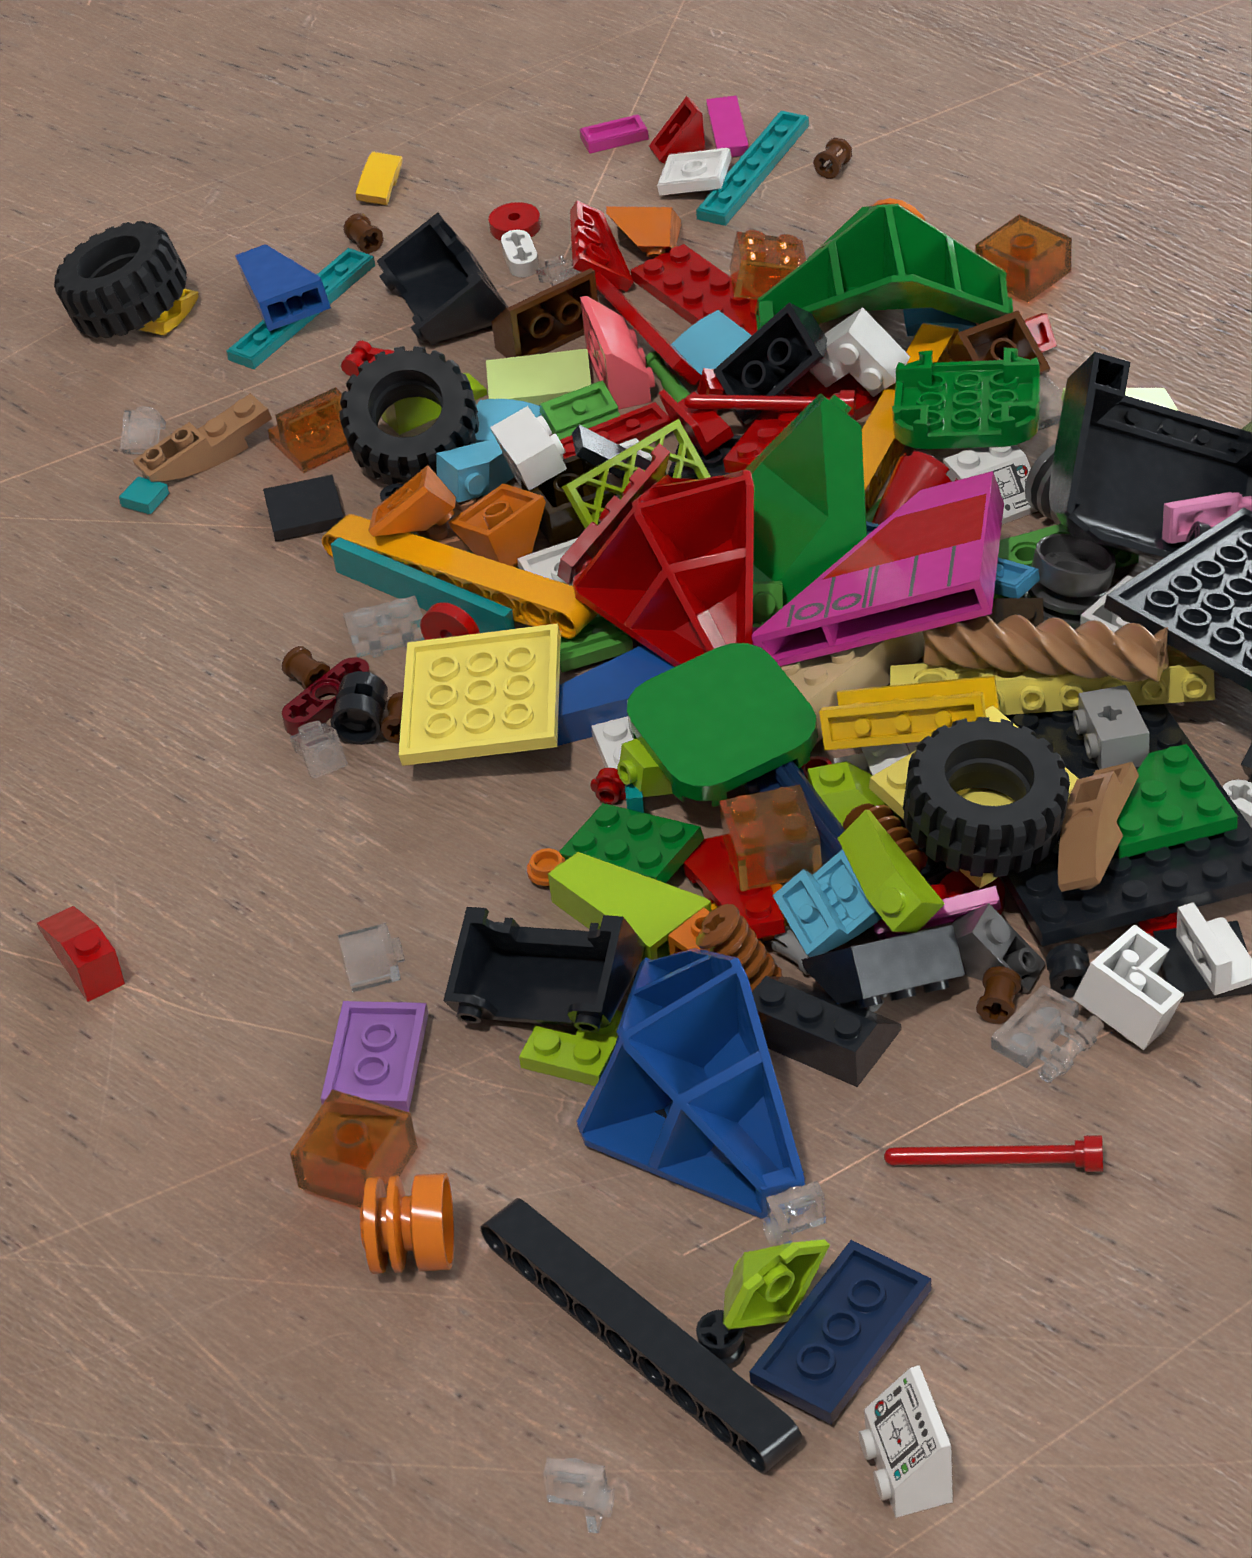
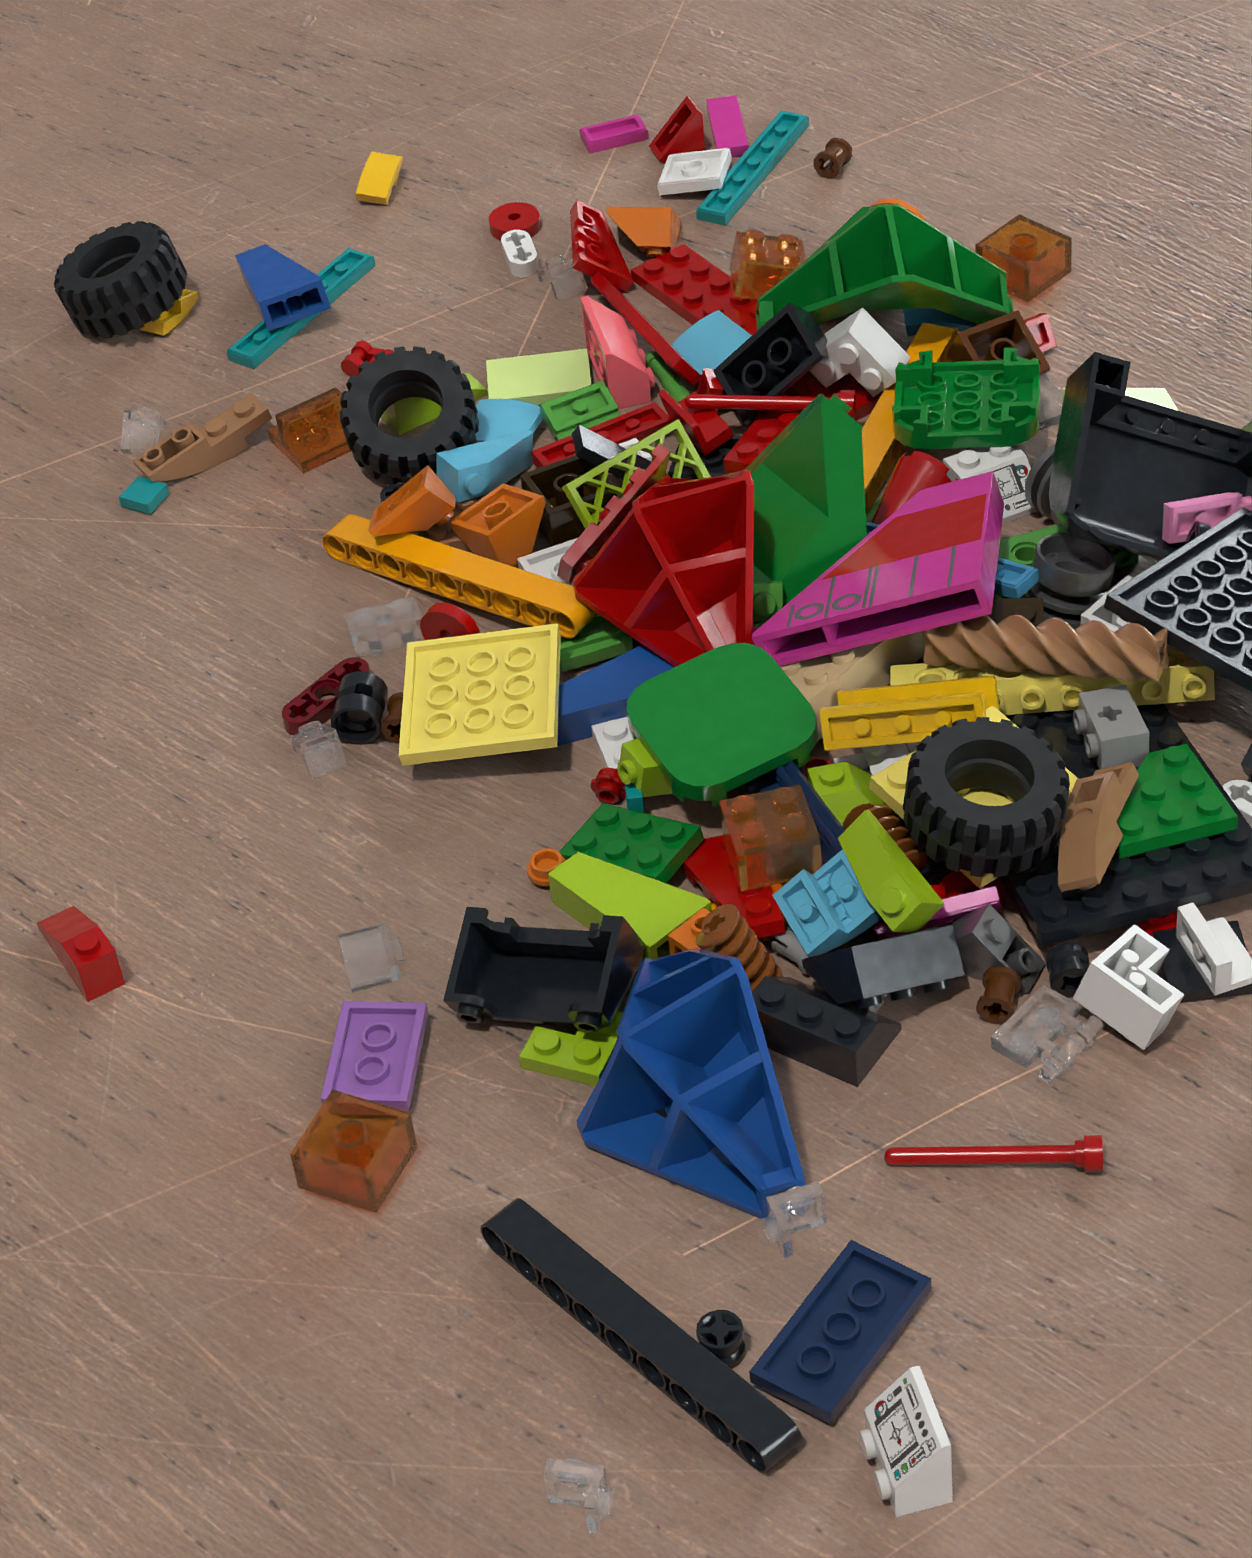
(300, 665): reddish brown bush -> none
(303, 507): black tile -> none
(359, 229): reddish brown bush -> none
(404, 582): teal tile -> none
(408, 1223): orange wheel -> none
(441, 283): black windscreen -> none
(529, 448): white brick -> none
(545, 318): reddish brown slope -> none
(771, 1283): lime slope -> none

